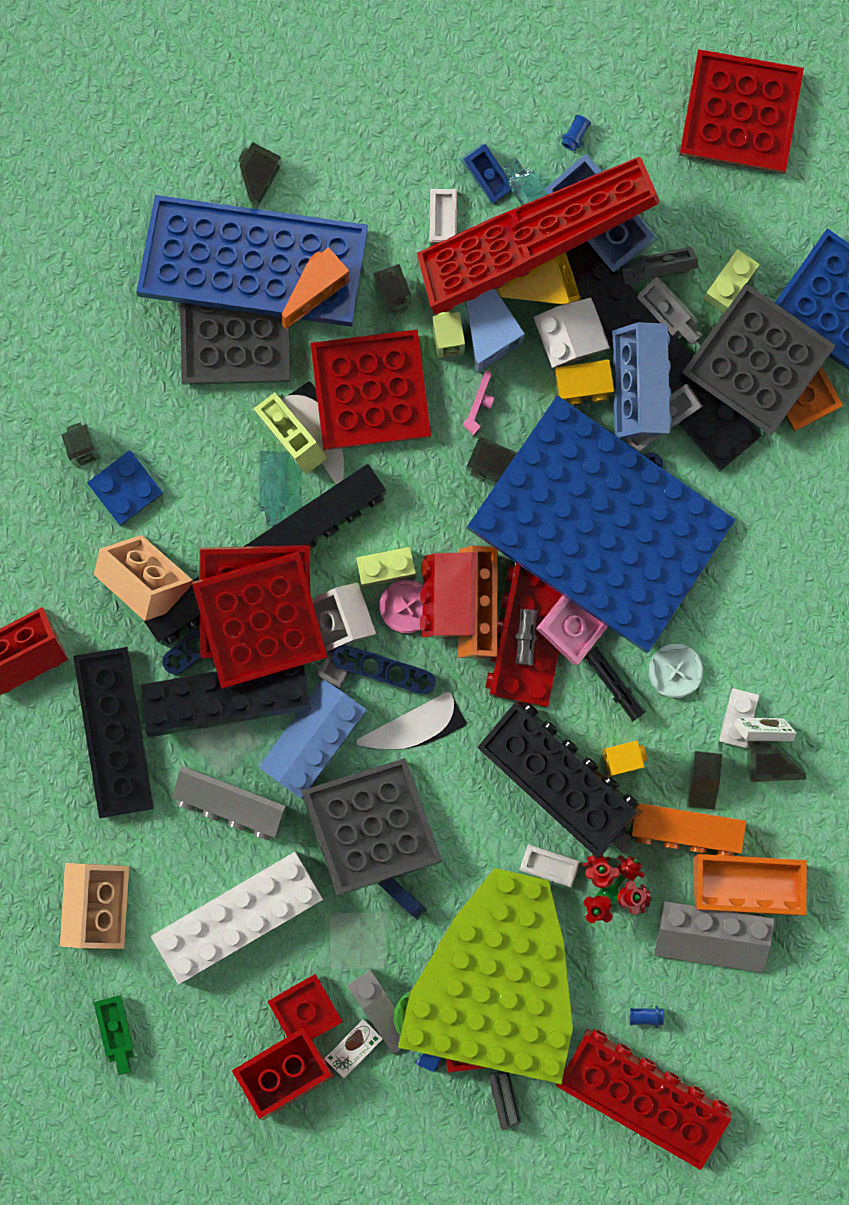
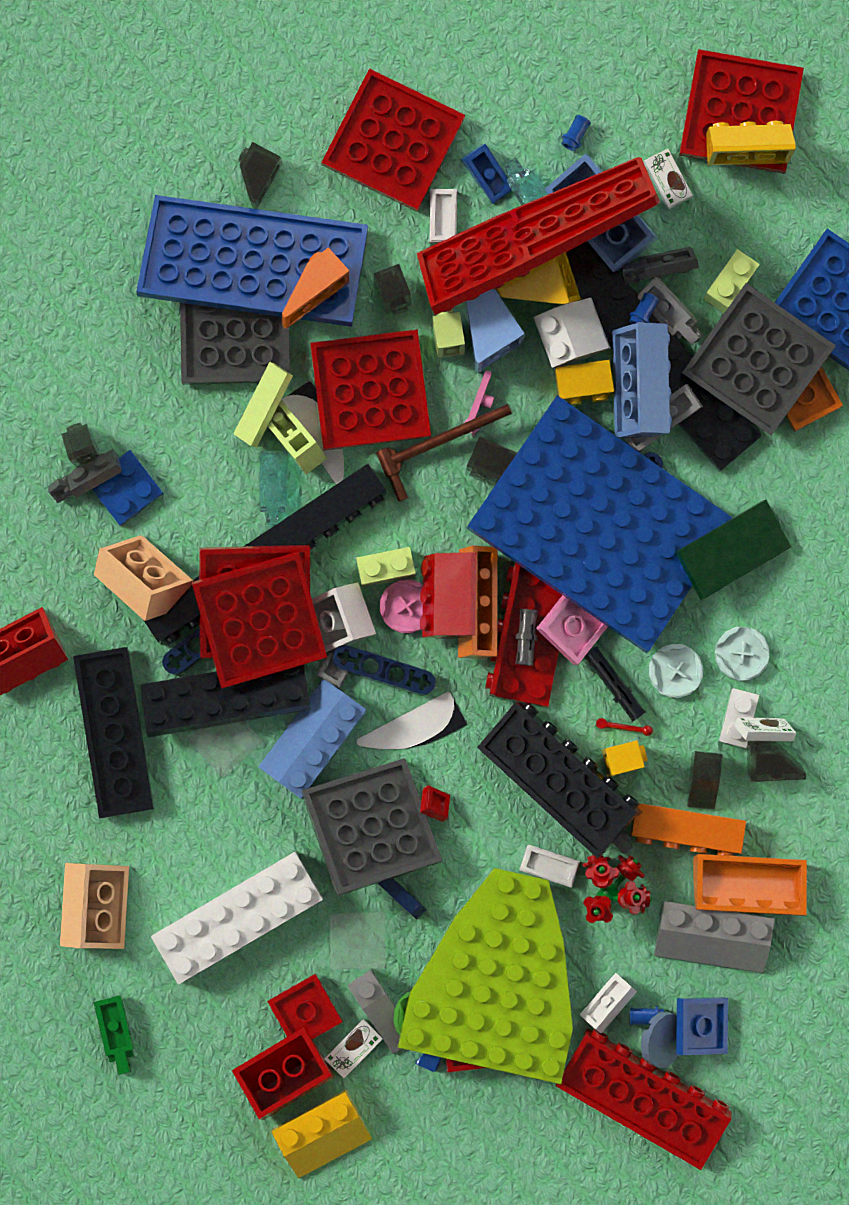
(86, 477): none -> dark grey hinge
(229, 802): light grey slope -> none
(263, 404): none -> yellowish green tile
(321, 1134): none -> yellow slope
(391, 461): none -> copper bar
(393, 140): none -> red plate
(435, 803): none -> red tile
(504, 1099): slope -> none
(601, 723): none -> red hinge
(608, 1003): none -> white plate
(644, 309): none -> blue pin
(659, 1040): none -> sand blue tile
(668, 179): none -> white tile
(702, 1026): none -> blue plate
(733, 549): none -> dark green tile
(742, 653): none -> light aqua tile
(750, 143): none -> yellow slope

